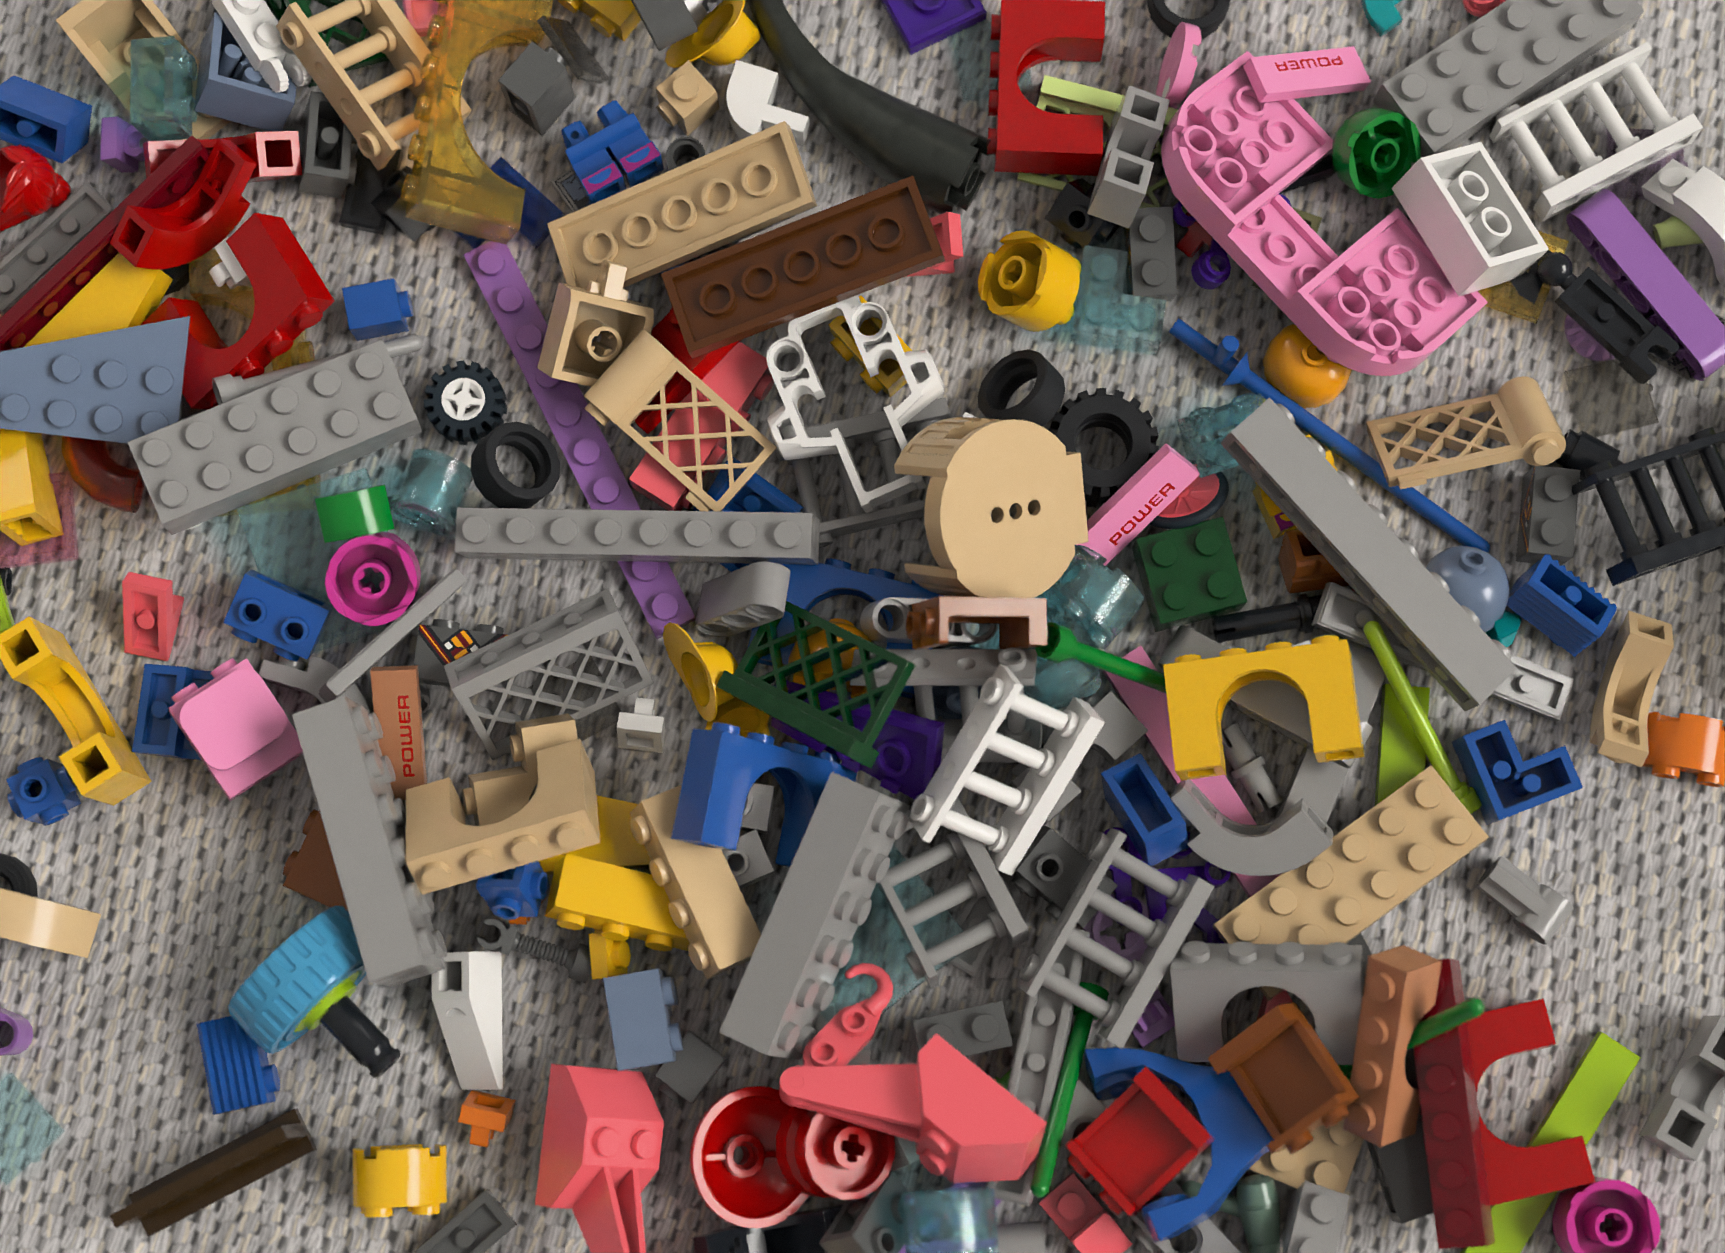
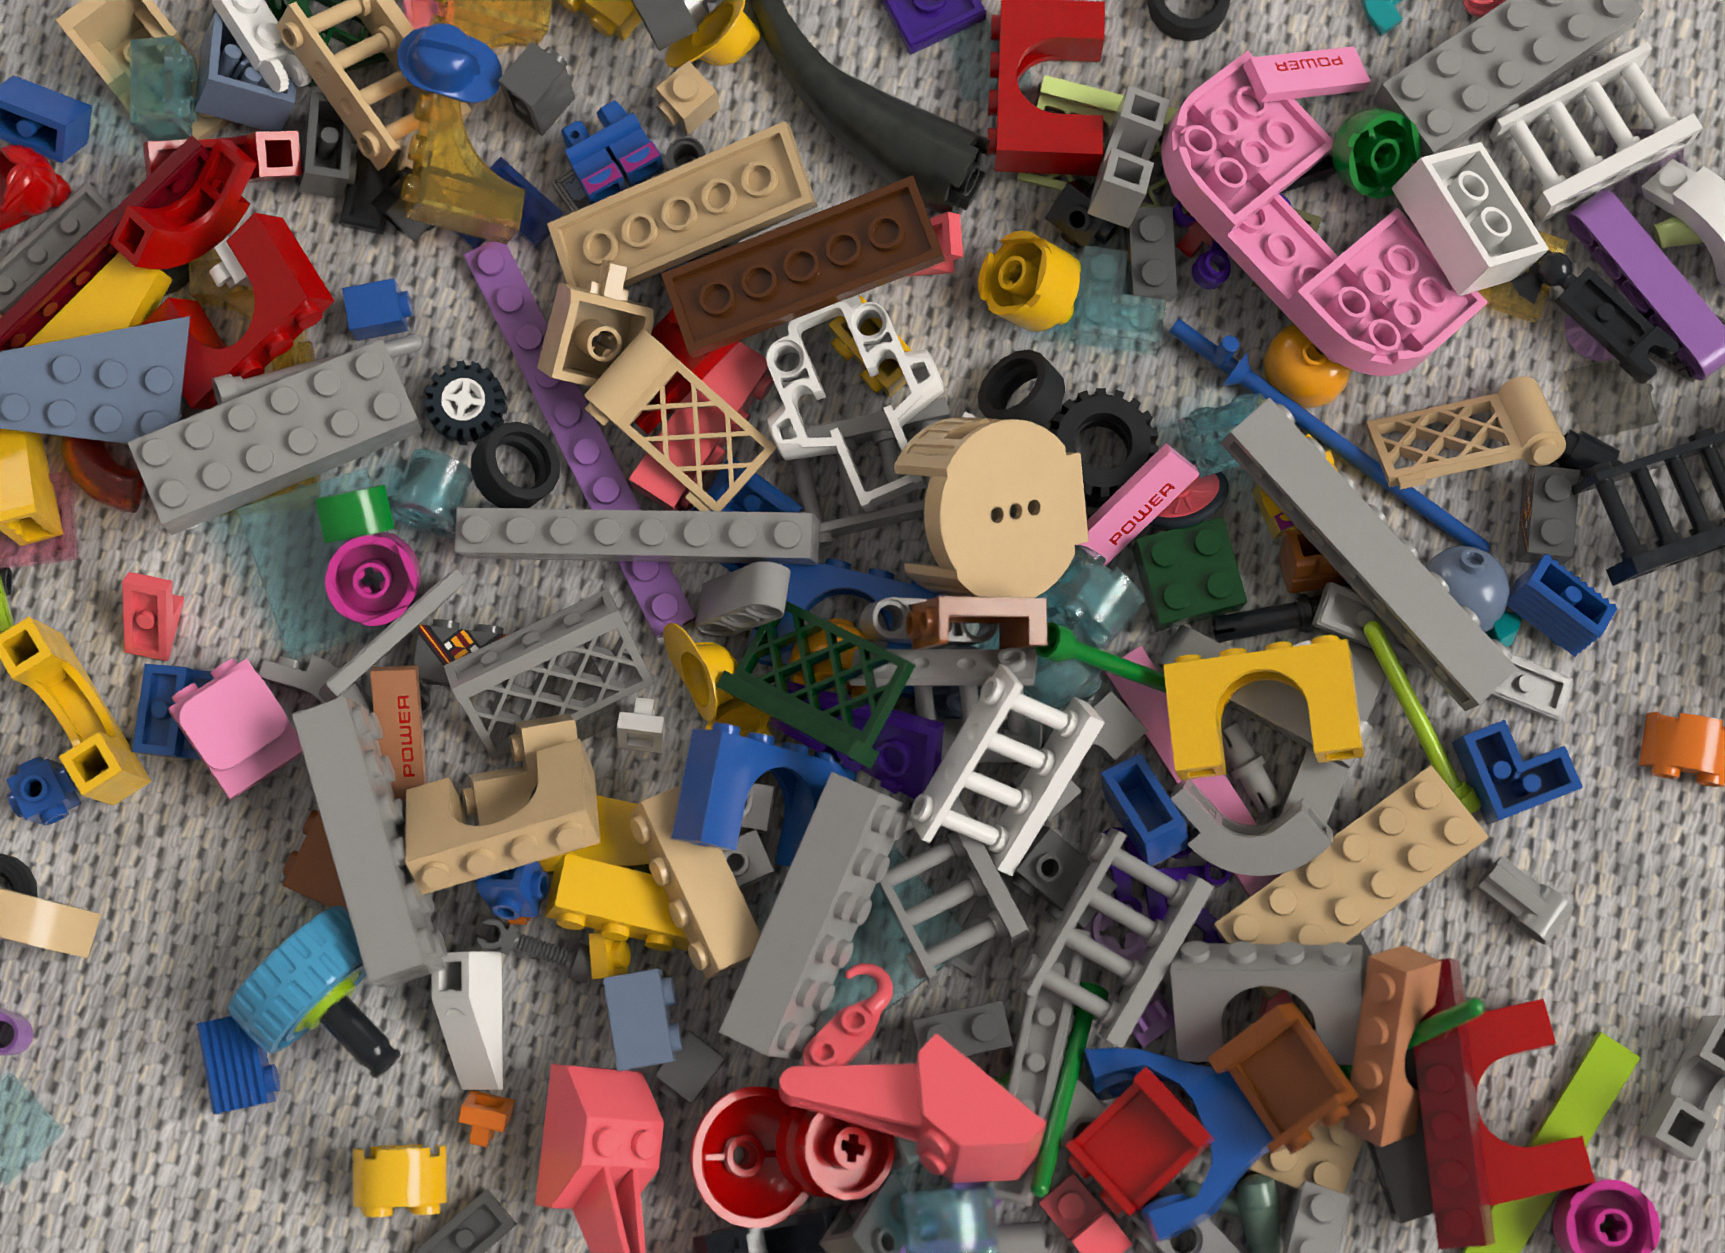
(121, 145): medium lavender tile -> none
(217, 1174): dark brown fence -> none
(277, 615): blue brick -> none
(449, 63): none -> blue piece
(572, 49): clear smoke piece -> none
(751, 102): white brick -> none
(1179, 64): bright pink tile -> none
(1399, 748): lime tile -> none
(1628, 688): tan arch -> none

